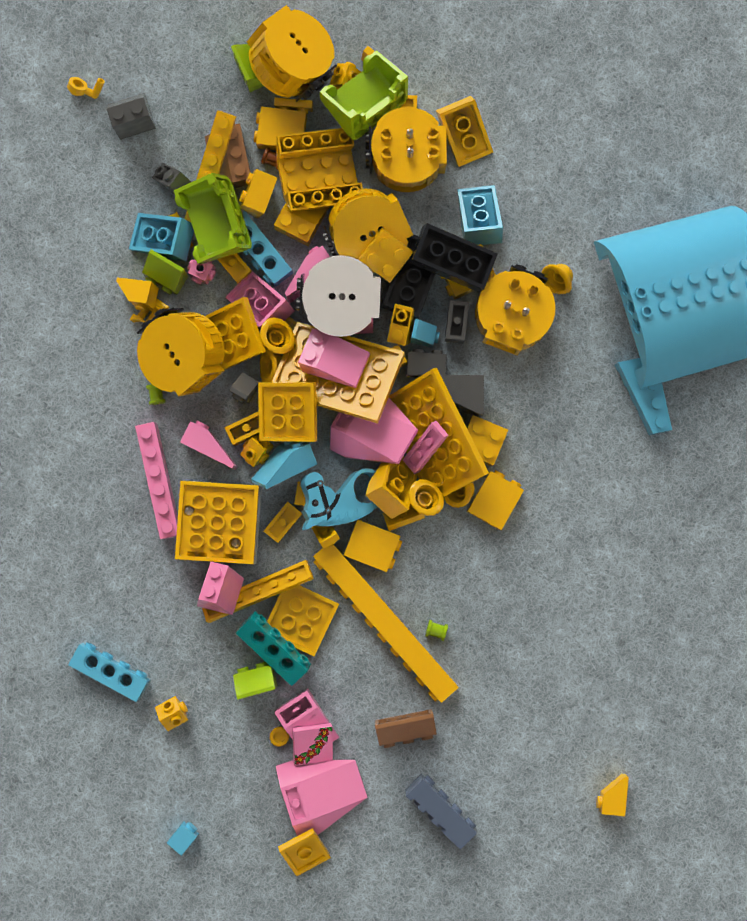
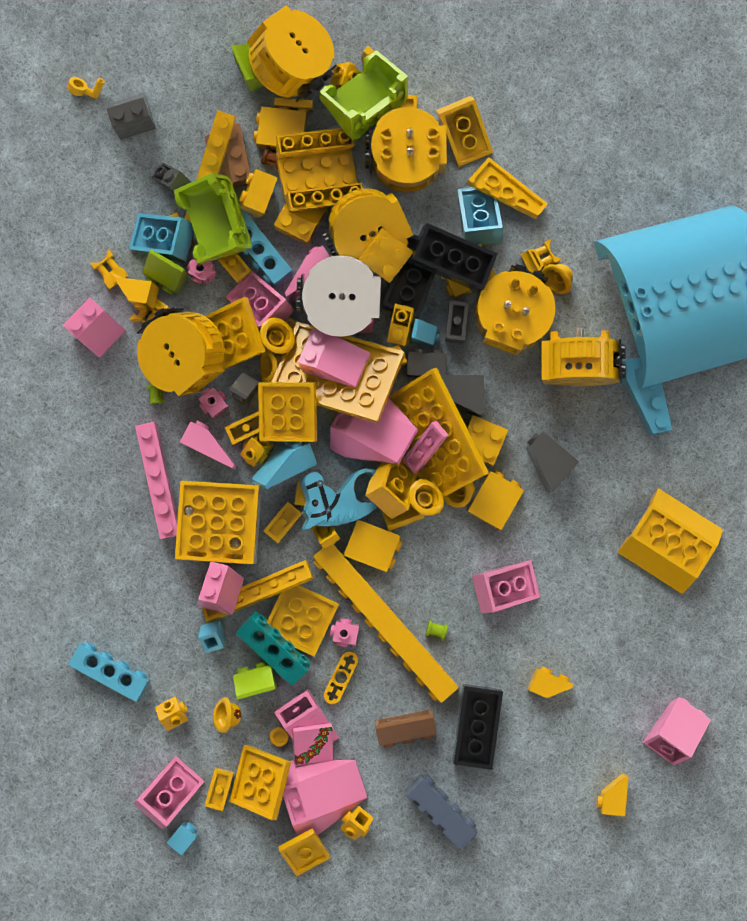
(94, 327): none -> bright pink slope
(110, 277): none -> yellow piece
(168, 792): none -> bright pink slope
(212, 636): none -> medium azure brick
(216, 408): none -> bright pink brick
(219, 789): none -> yellow plate
(226, 715): none -> yellow hat
(260, 782): none -> yellow plate
(339, 693): none -> yellow beam
(350, 638): none -> bright pink brick
(356, 823): none -> yellow brick
(477, 726): none -> black brick
(502, 186): none -> yellow wing
(505, 586): none -> bright pink slope
(532, 260): none -> yellow piece
(547, 684): none -> yellow slope
(550, 460): none -> dark grey slope
(583, 360): none -> yellow piece
(671, 542): none -> yellow slope
(677, 731): none -> bright pink slope

